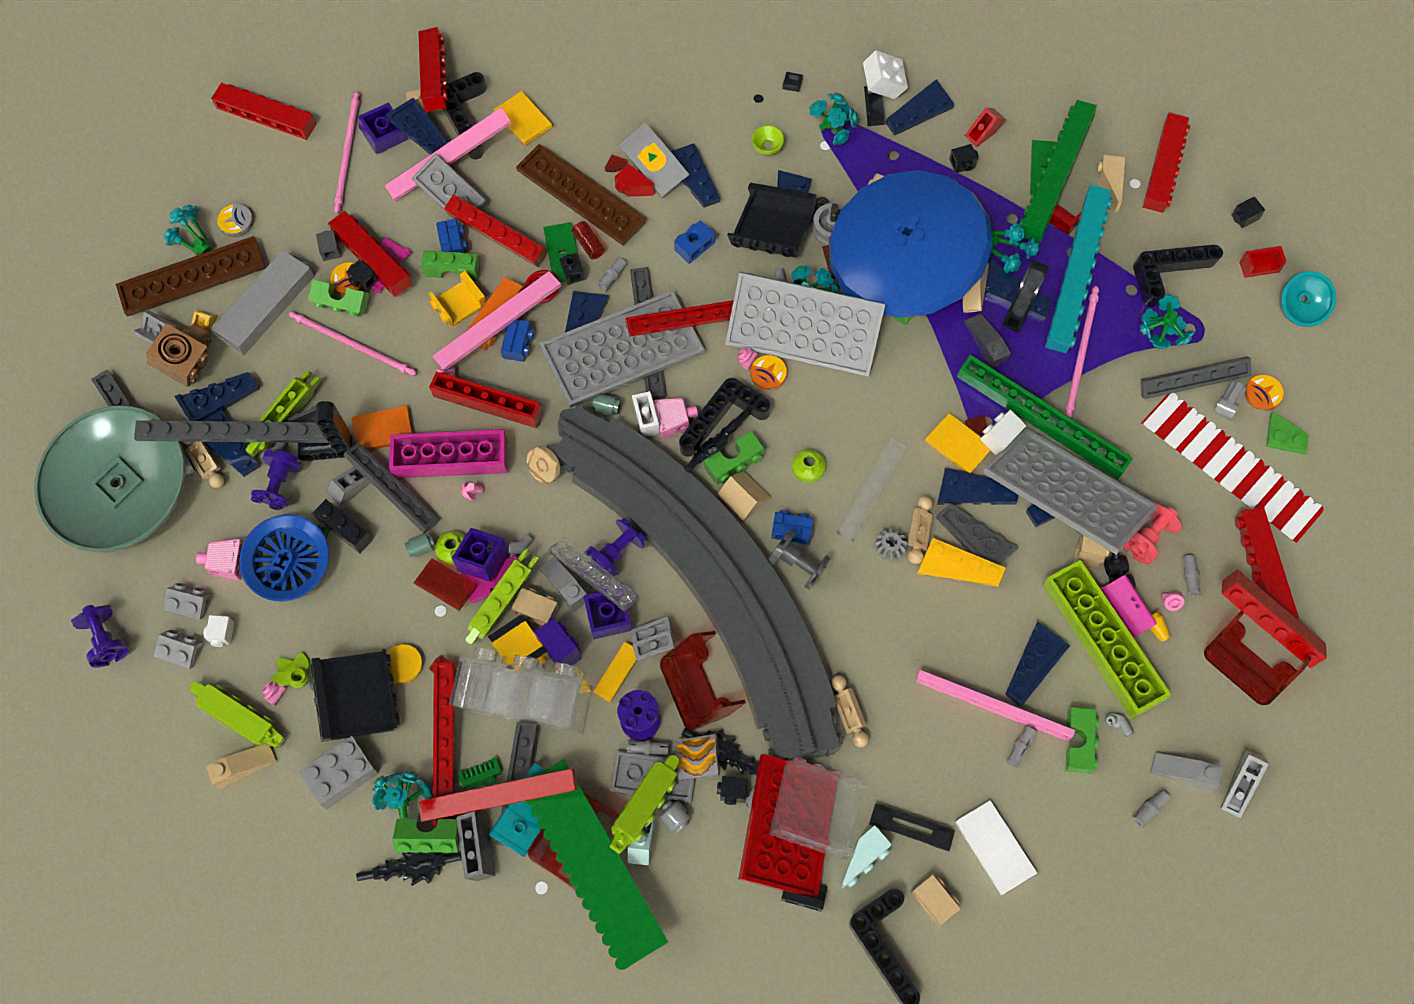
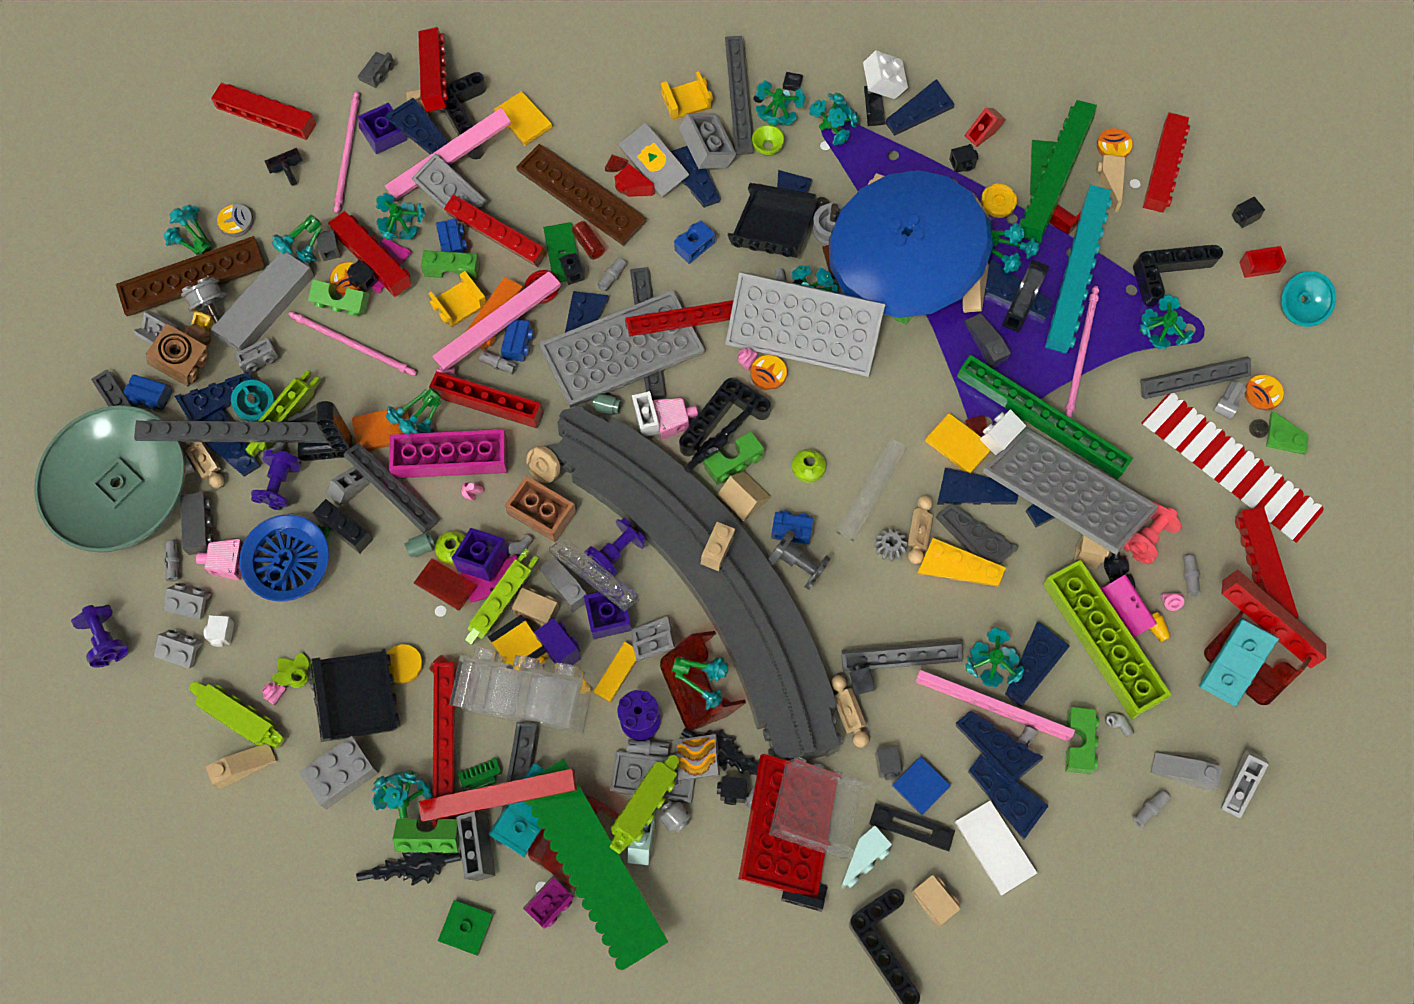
(147, 392): none -> blue brick
(171, 561): none -> light grey pin
(196, 522): none -> dark grey brick
(204, 295): none -> light grey wheel
(251, 400): none -> teal wheel
(256, 355): none -> light grey bracket
(283, 162): none -> black plate
(283, 243): none -> plant
(376, 69): none -> dark grey bracket
(397, 213): none -> teal plant
(408, 426): none -> plant
(465, 927): none -> green plate
(498, 362): none -> light grey pin
(540, 508): none -> nougat brick
(548, 903): none -> magenta bracket
(687, 97): none -> yellow panel
(707, 140): none -> light grey brick
(714, 669): none -> plant
(717, 546): none -> tan brick
(738, 95): none -> dark grey plate
(780, 99): none -> teal plant
(862, 679): none -> black brick
(888, 763): none -> dark grey brick
(903, 655): none -> dark grey plate
(921, 786): none -> blue tile
(999, 200): none -> yellow tile
(1003, 752): none -> dark blue wing
(1005, 658): none -> teal plant
(1013, 801): none -> dark blue wing
(1114, 143): none -> tile
(1238, 661): none -> container
(1259, 428): none -> clear smoke plate

